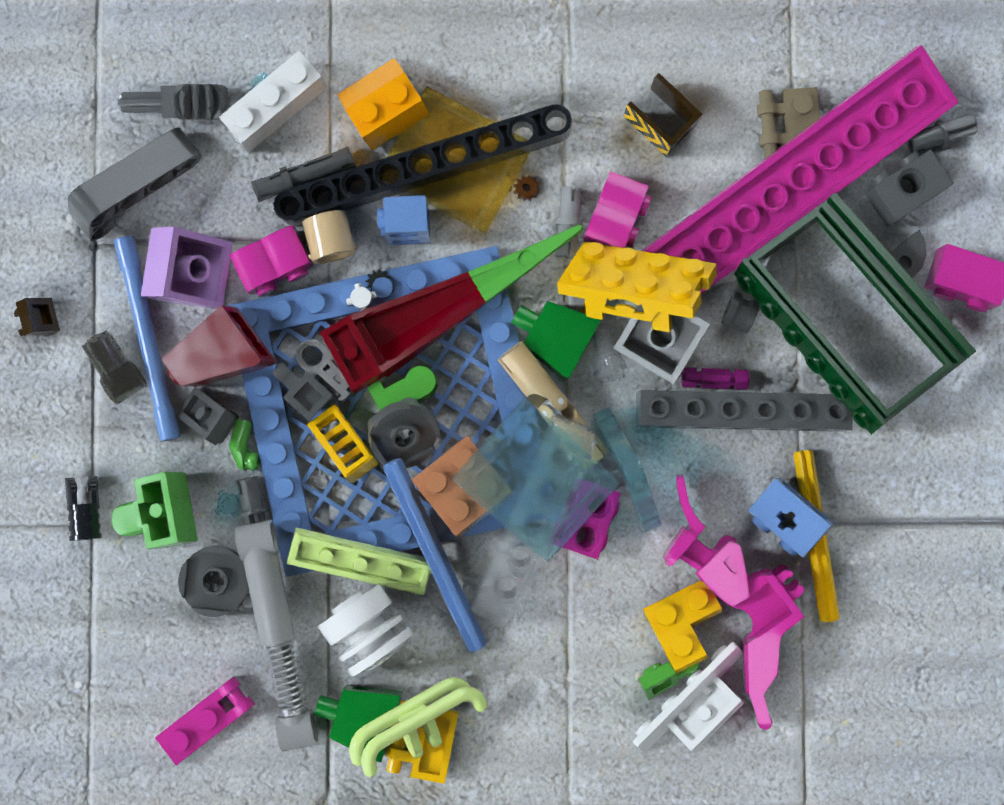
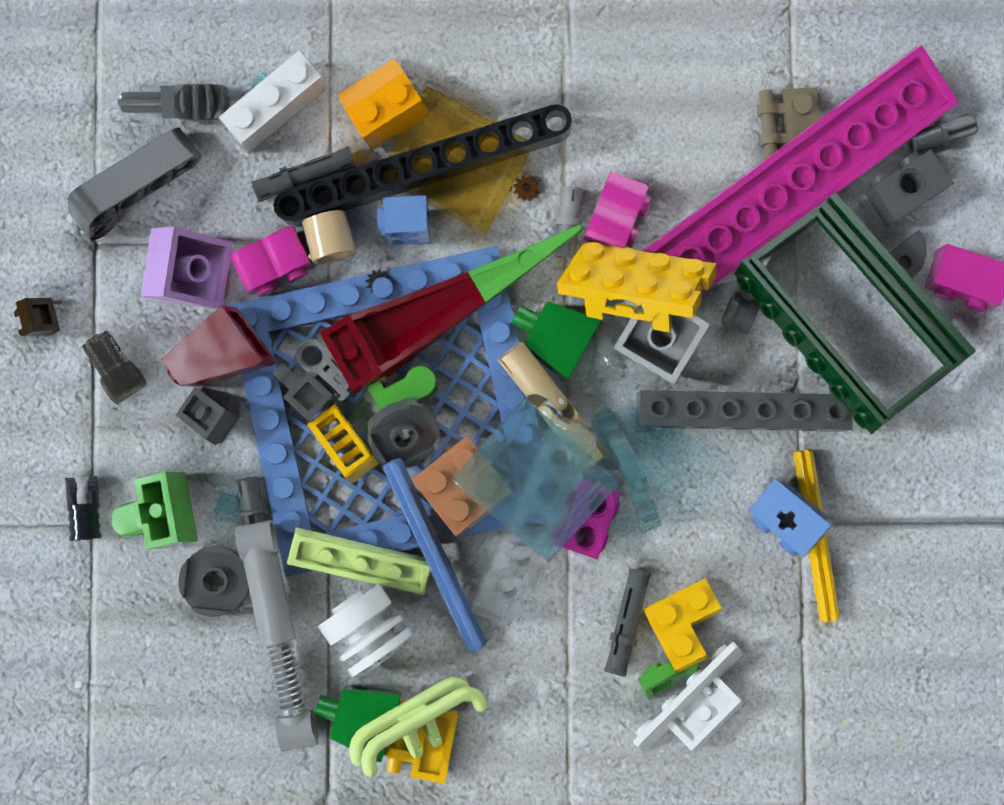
(163, 409): medium blue piece -> none
(203, 721): dark pink plate -> none
(239, 446): bright green arm -> none
(361, 297): white piece -> none
(624, 635): none -> dark grey pin
(677, 103): dark brown piece -> none
(715, 378): magenta axle -> none
(758, 594): dark pink piece -> none

